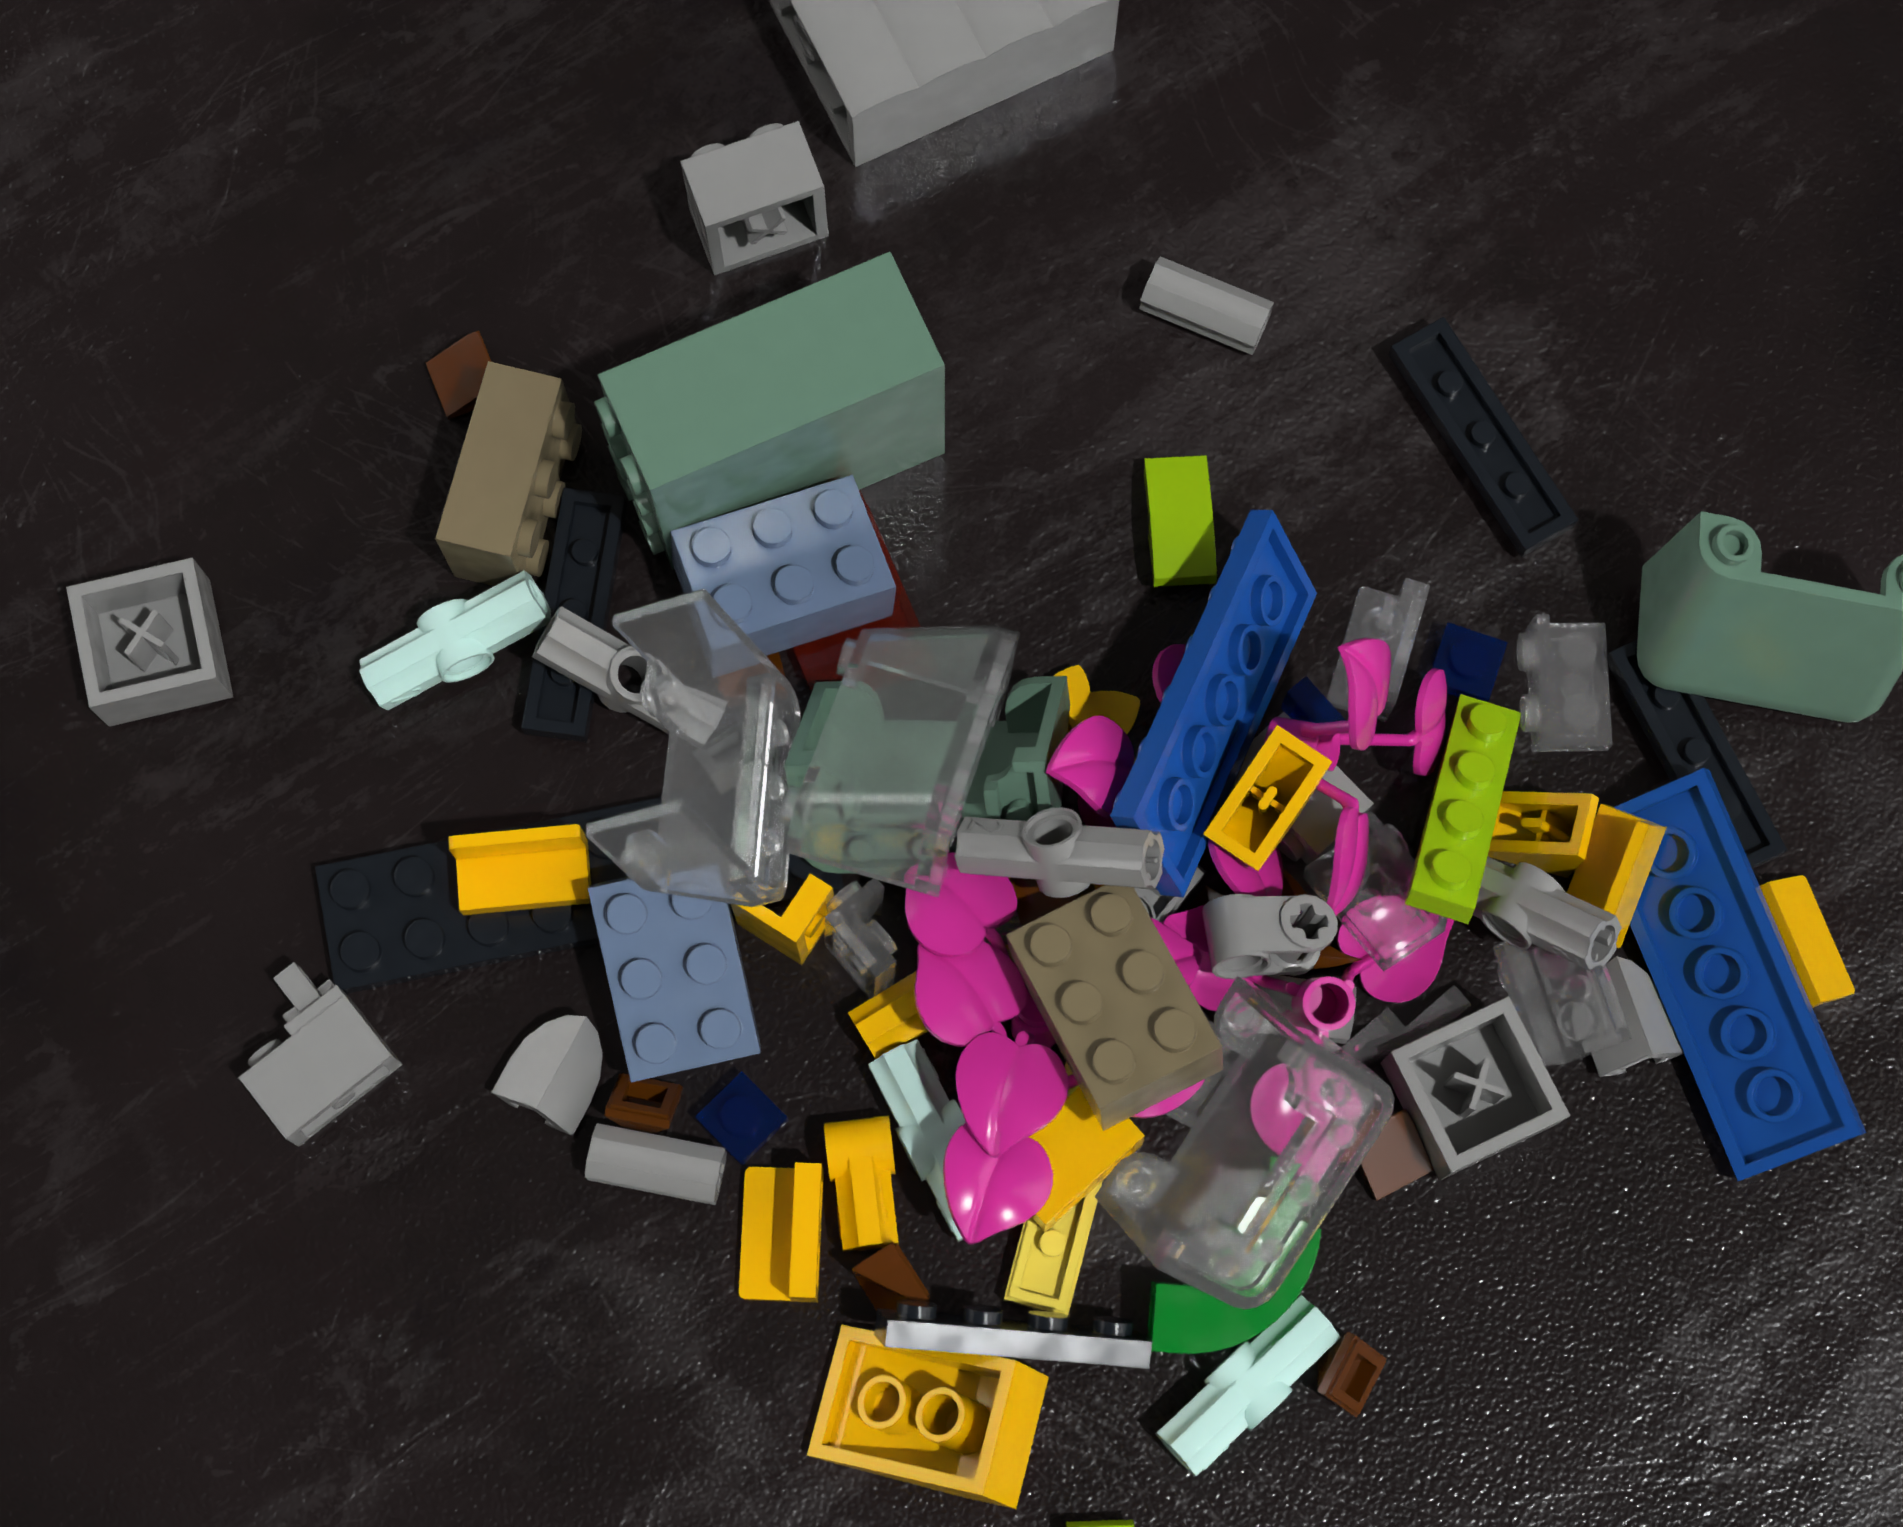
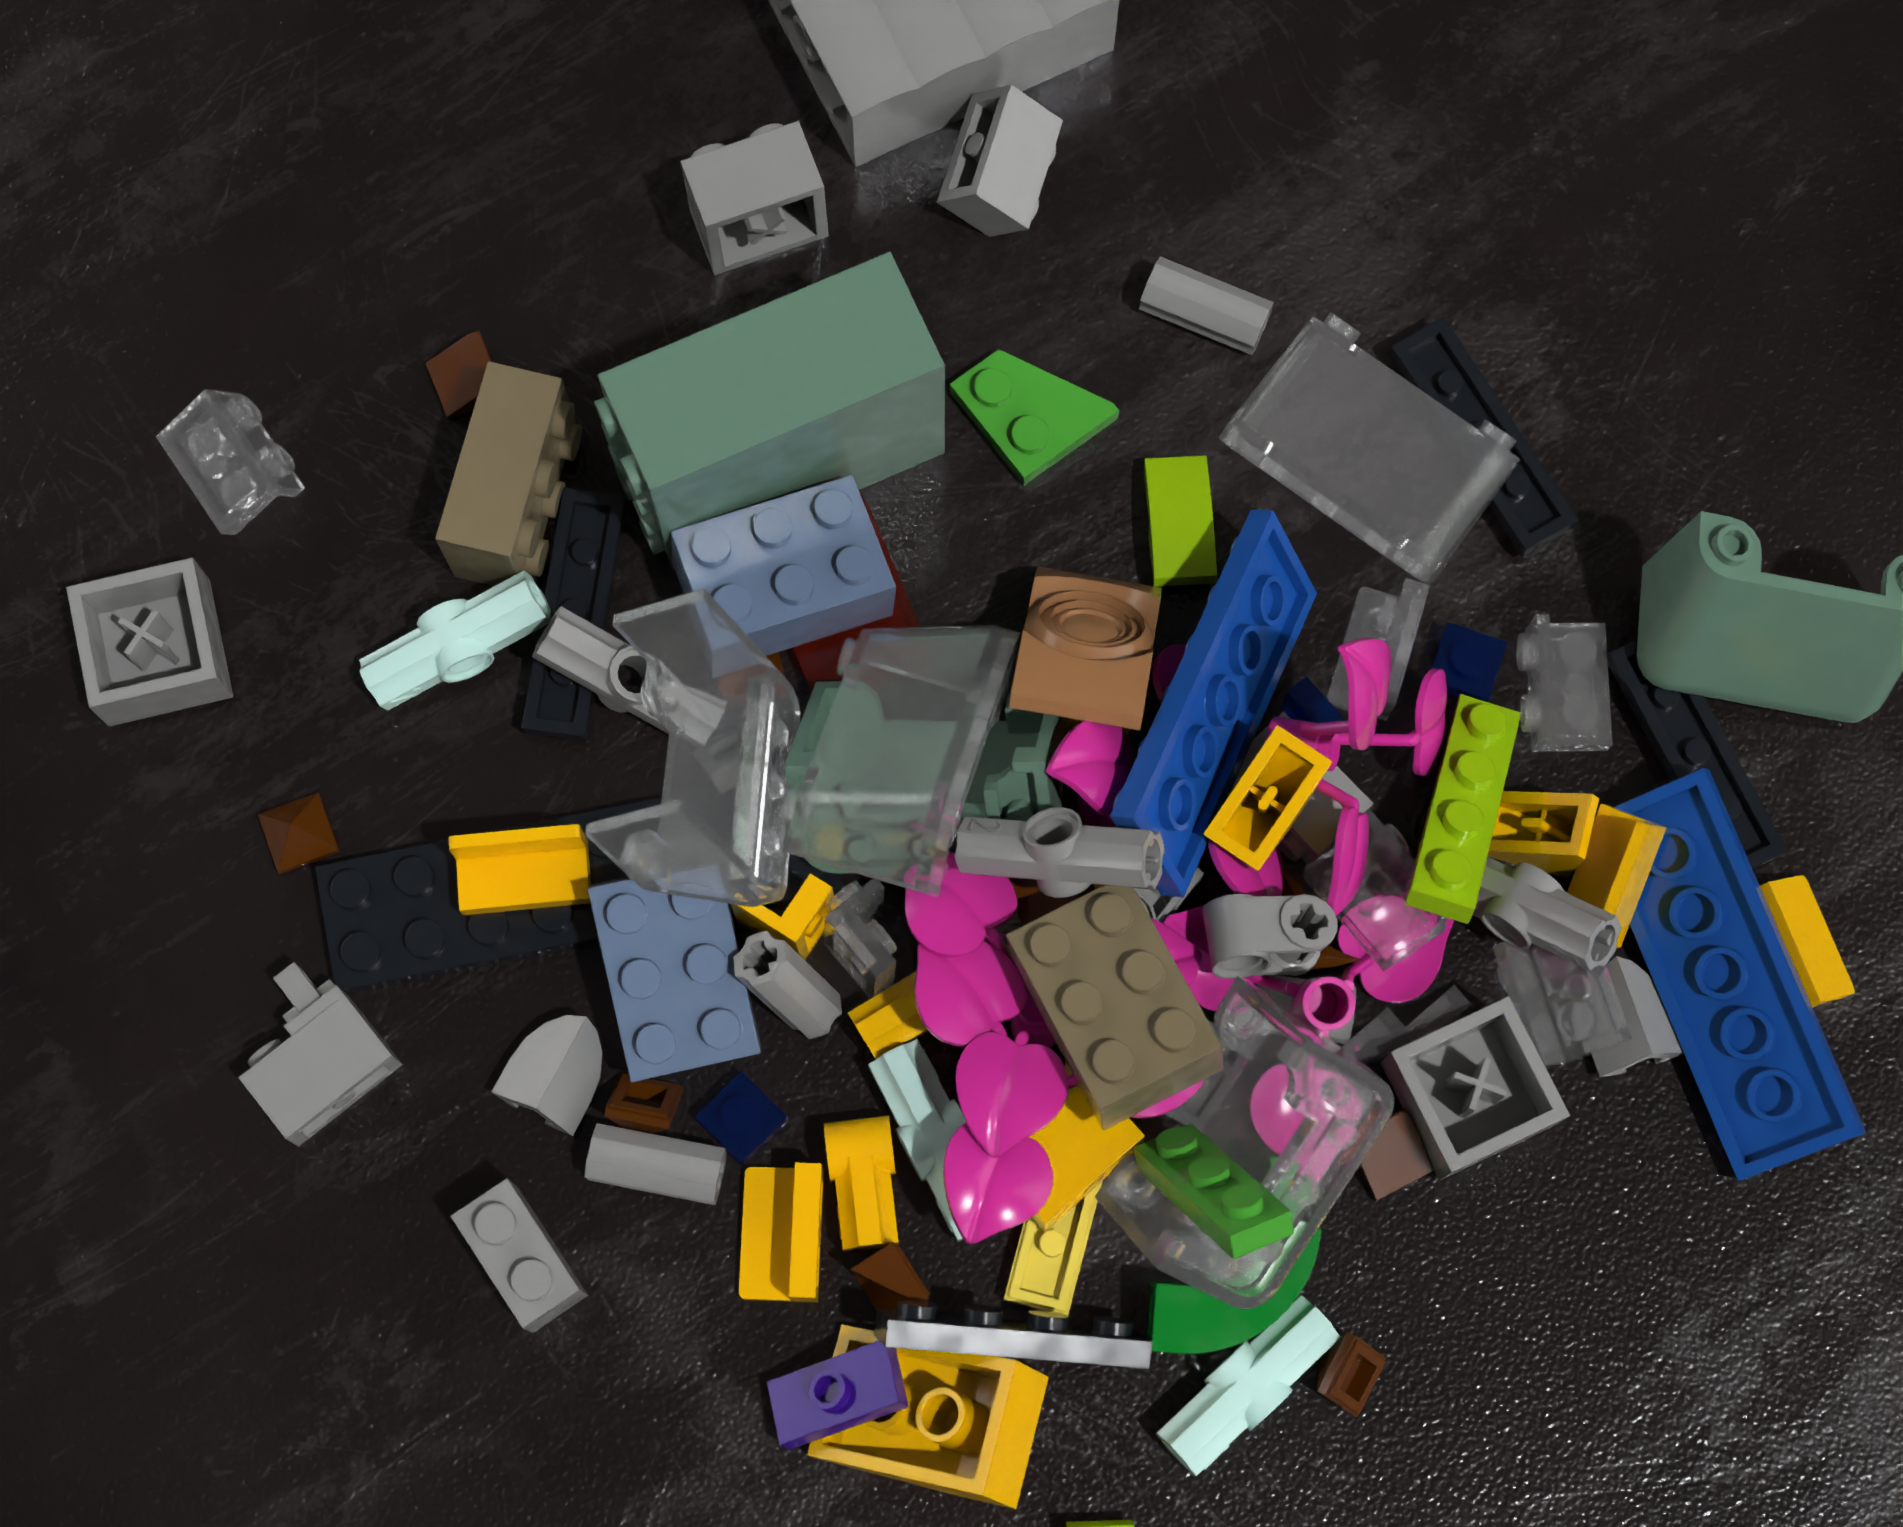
(228, 458): none -> clear bracket
(298, 833): none -> reddish brown slope
(519, 1256): none -> light grey brick
(787, 984): none -> light grey axle
(836, 1394): none -> dark purple plate
(1000, 161): none -> light grey brick
(1029, 412): none -> bright green wing
(1086, 648): none -> medium nougat slope
(1213, 1191): none -> bright green plate
(1371, 448): none -> clear windscreen

